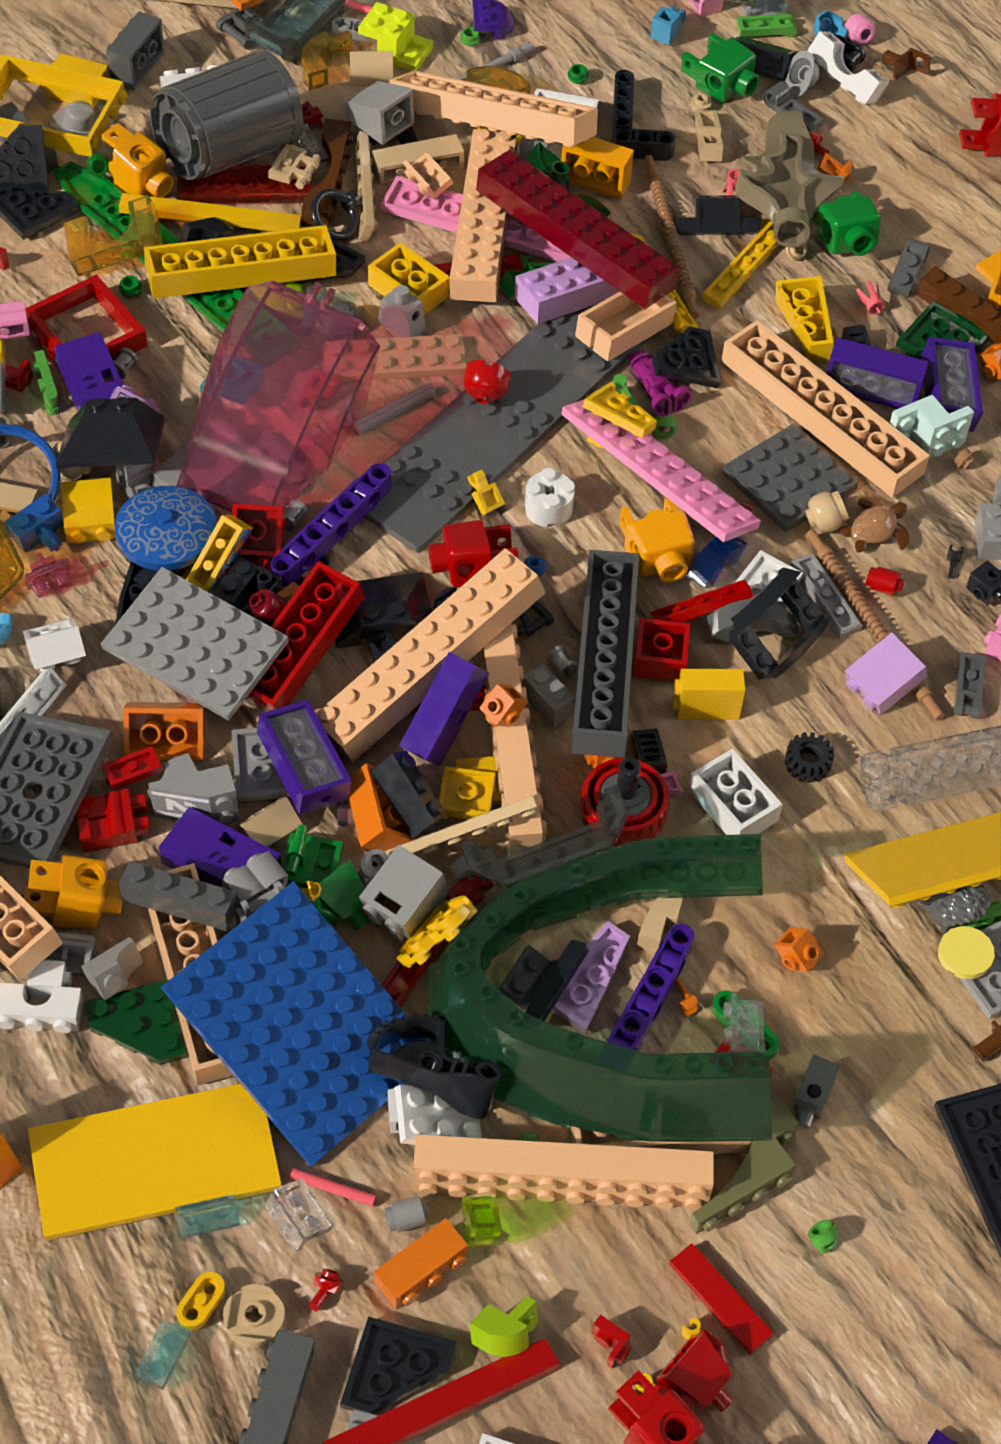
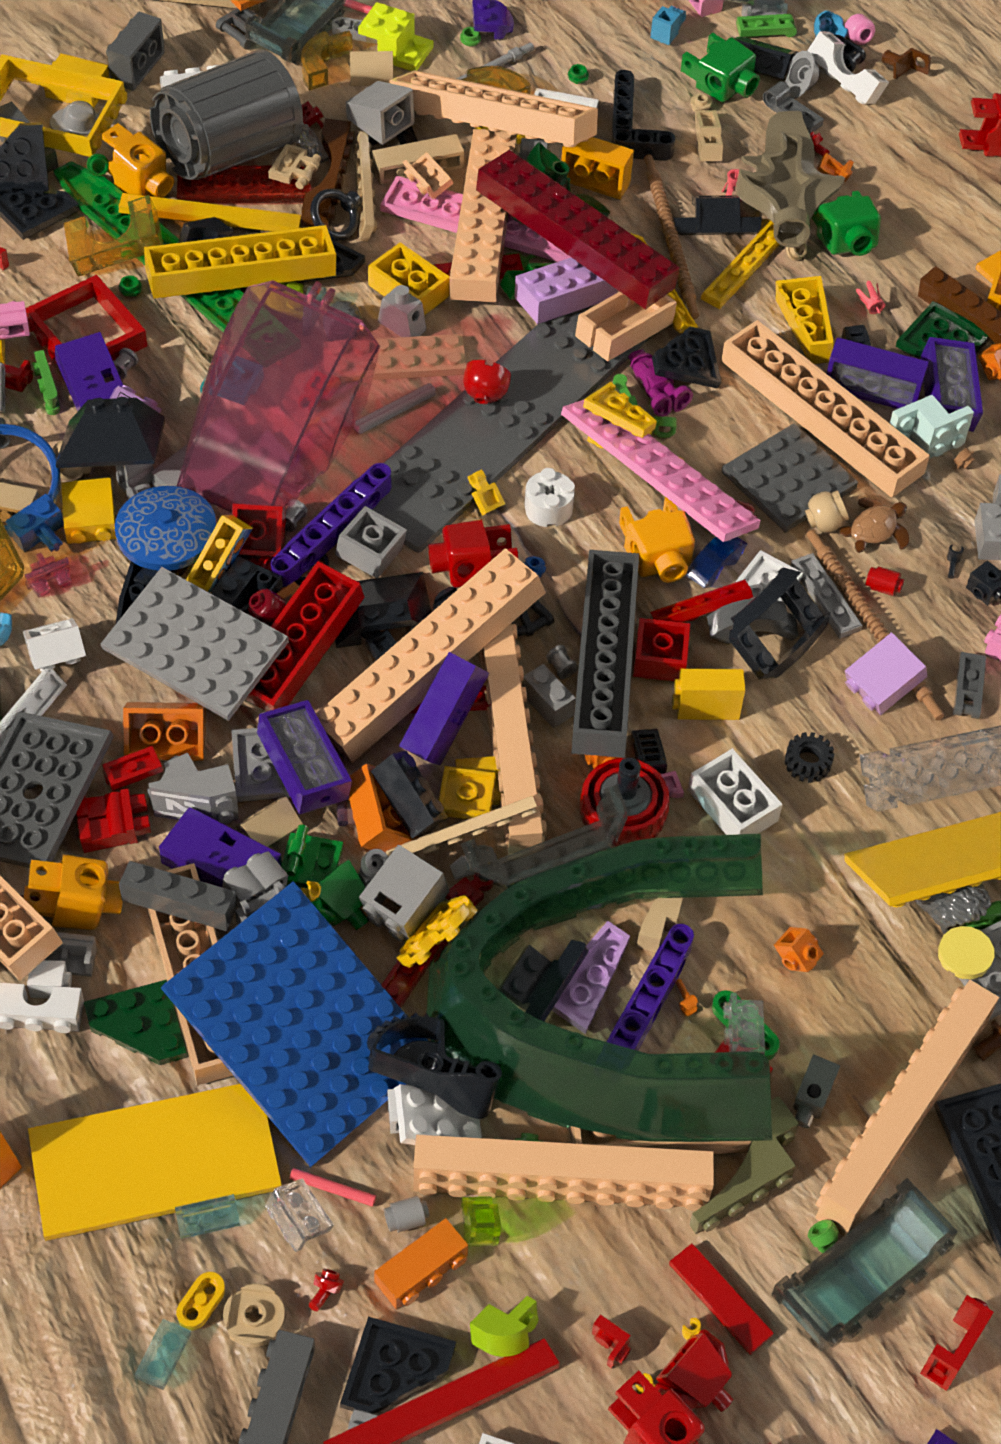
(111, 969): light grey arch -> none
(370, 542): none -> light grey brick
(503, 705): orange brick -> none
(867, 1267): none -> windscreen
(905, 1106): none -> light nougat brick
(908, 267): dark grey plate -> none
(942, 1364): none -> red window

